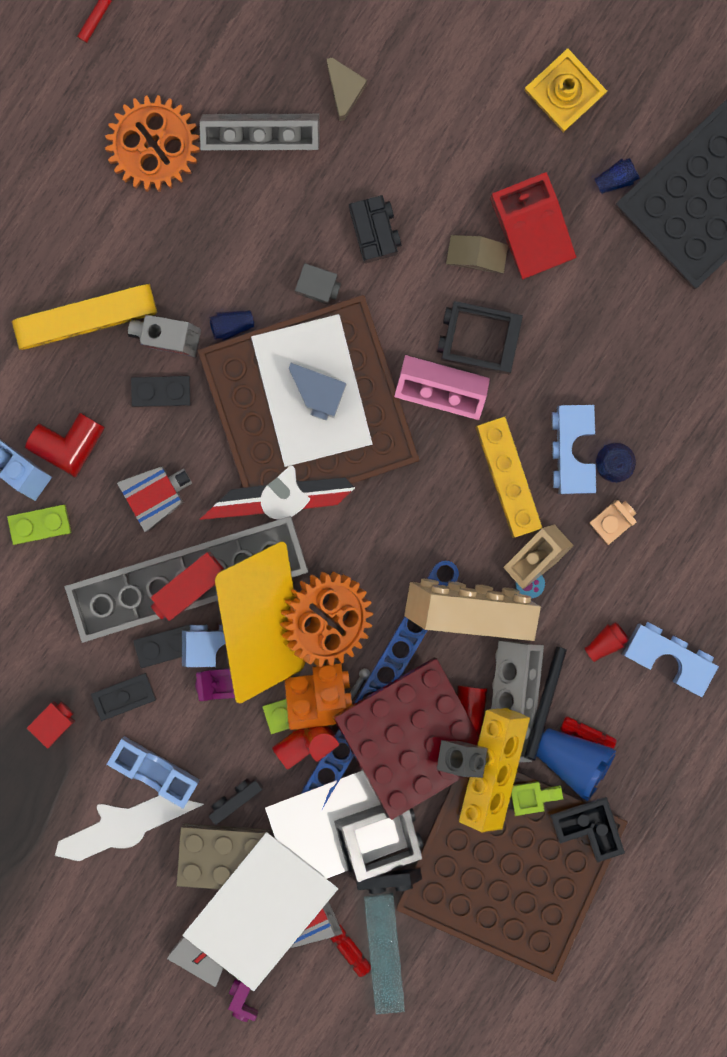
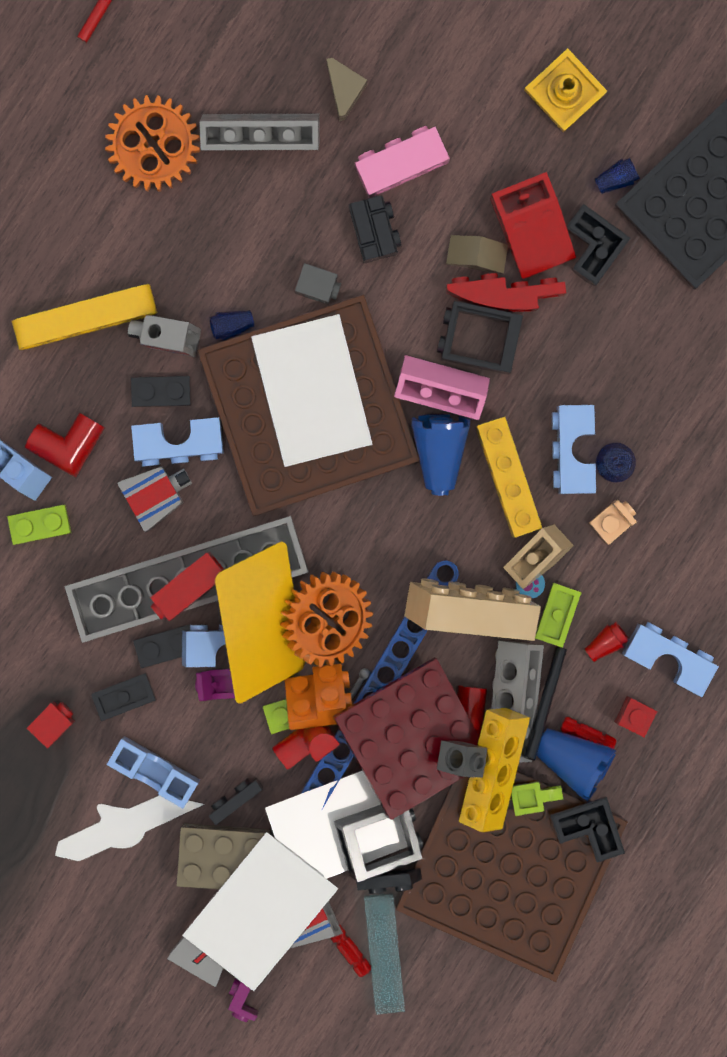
(151, 445): none -> light blue arch
(281, 497): sticker -> none
(318, 391): sand blue slope -> none
(401, 161): none -> bright pink brick
(440, 449): none -> blue cone
(493, 293): none -> red slope
(557, 615): none -> lime plate
(604, 244): none -> black brick
(635, 716): none -> red brick

